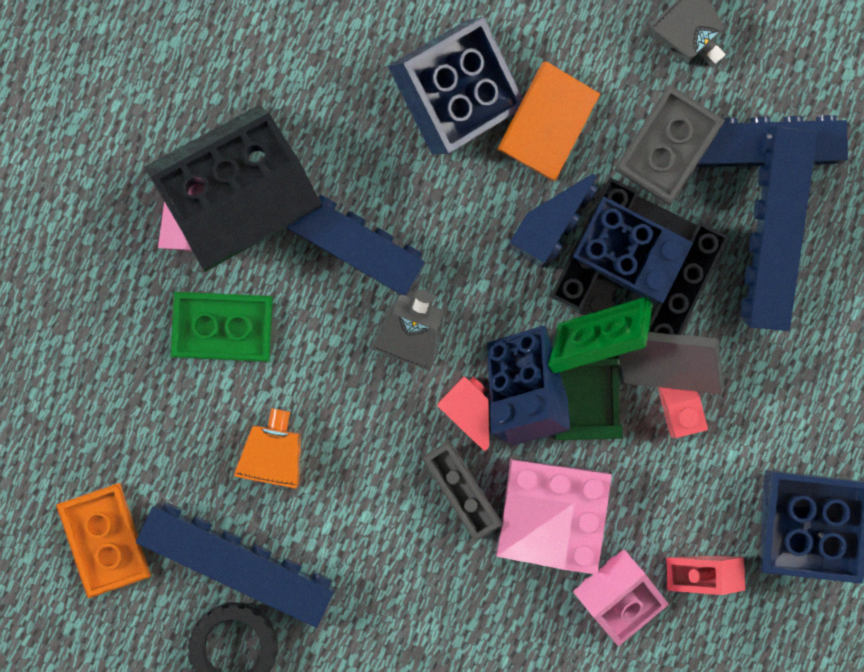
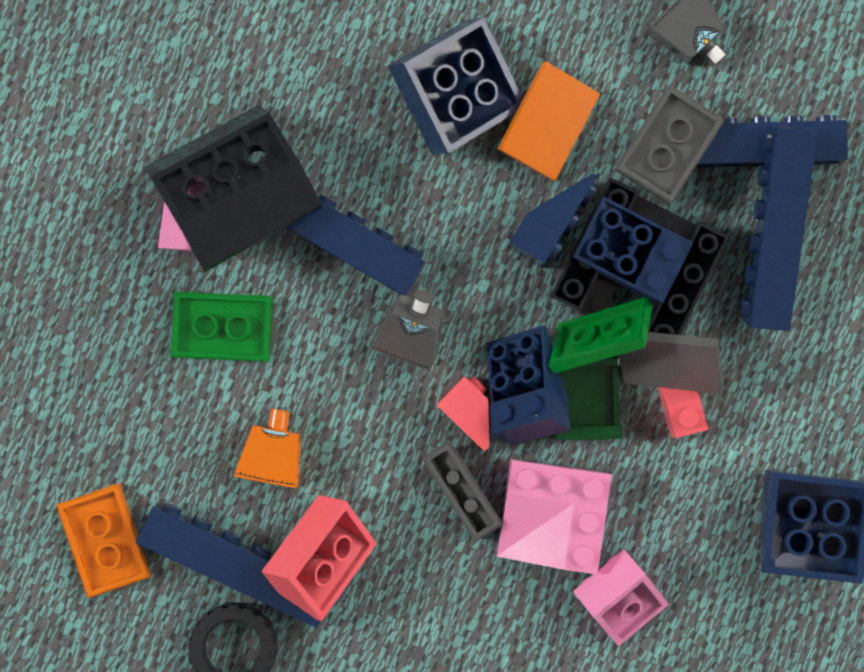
(320, 556): none -> coral slope
(706, 574): coral slope -> none

